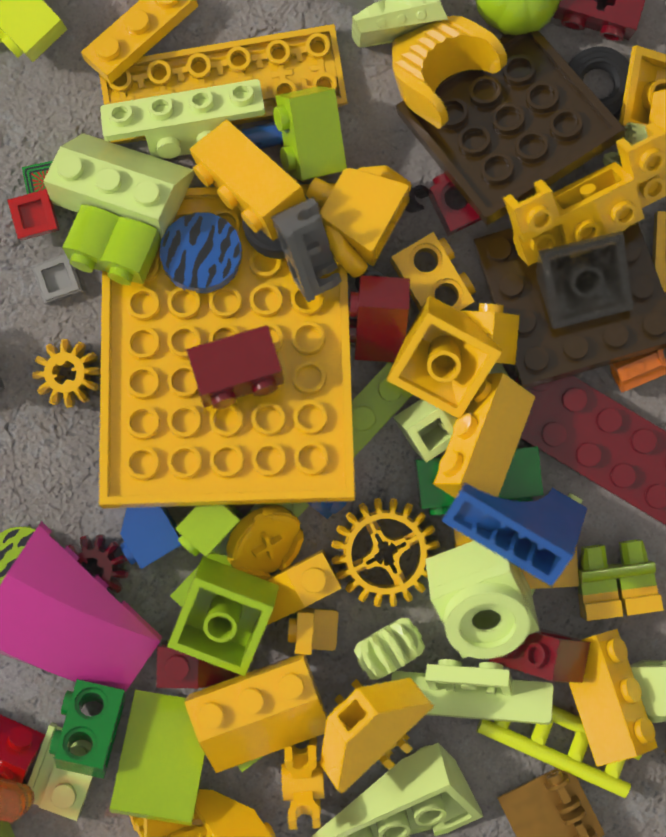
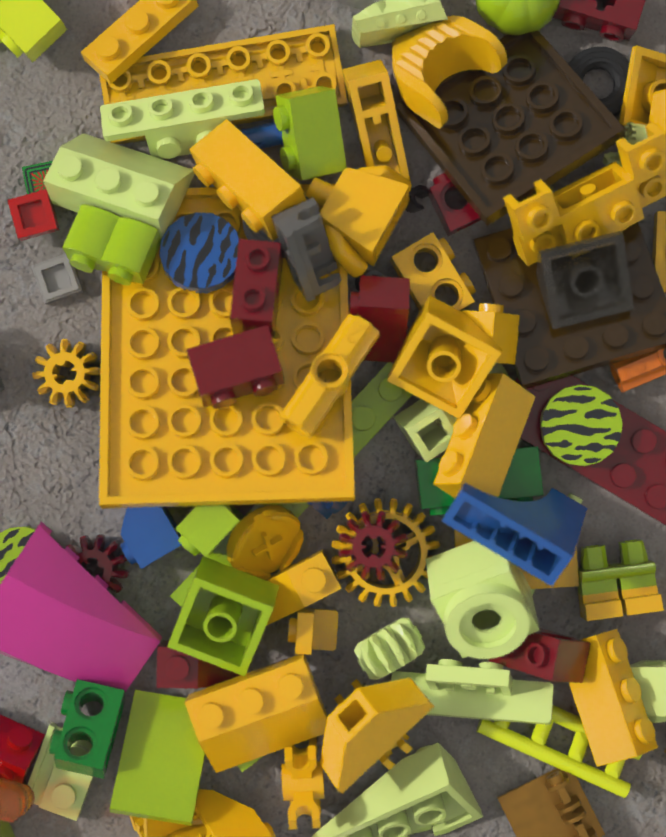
(256, 285): none -> dark red brick
(317, 397): none -> yellow piece
(373, 560): none -> dark red gear
(375, 116): none -> yellow slope
(581, 425): none -> lime tile

